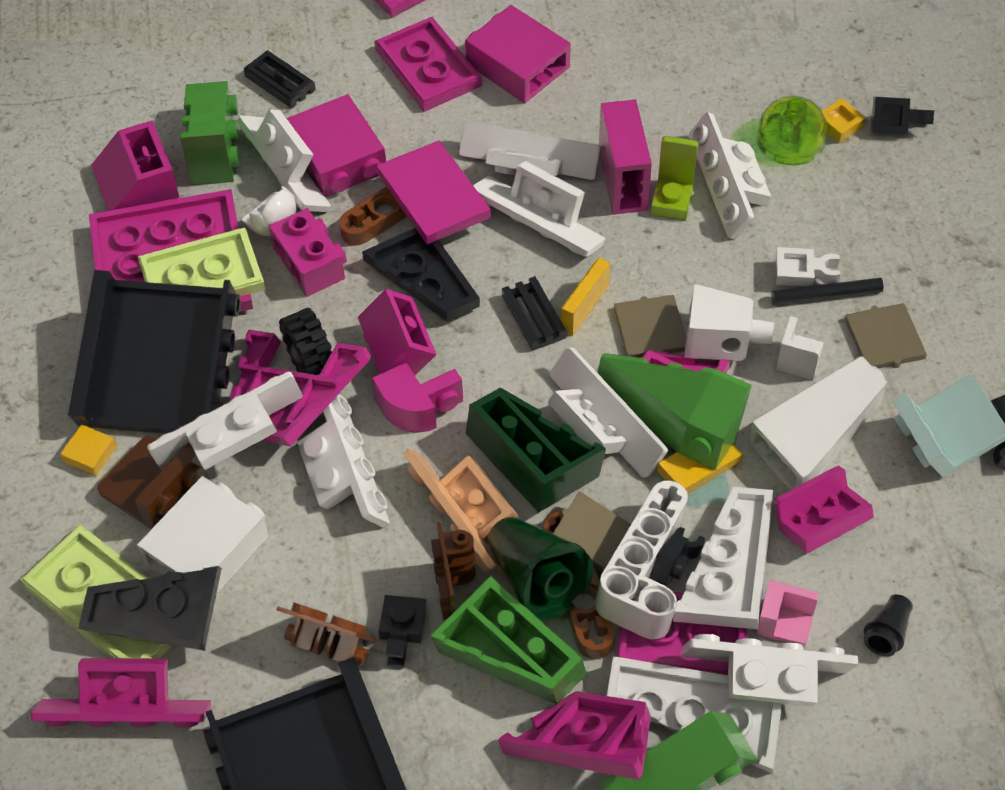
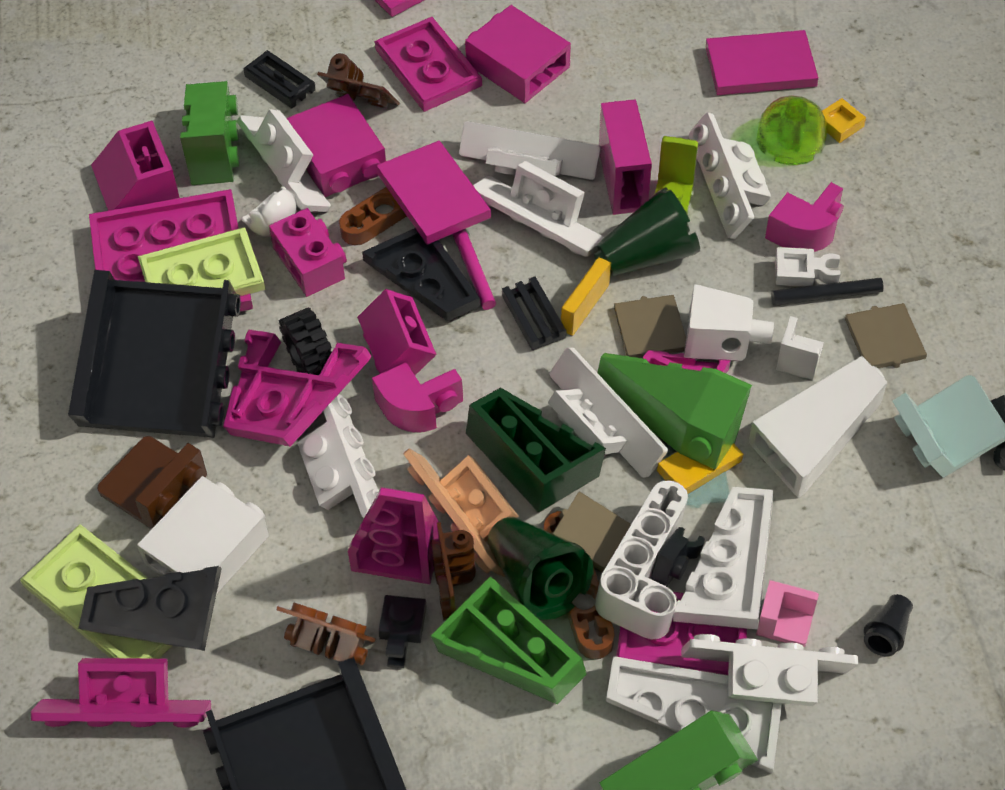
(88, 450): yellow tile -> none
(231, 426): white bracket -> none
(347, 78): none -> reddish brown hinge
(396, 538): none -> dark pink wedge
(474, 269): none -> dark pink bar
(587, 734): dark pink wing -> none
(649, 236): none -> dark green cone
(761, 62): none -> dark pink tile
(805, 225): none -> dark pink brick
(821, 510): dark pink bracket -> none
(894, 114): black plate -> none

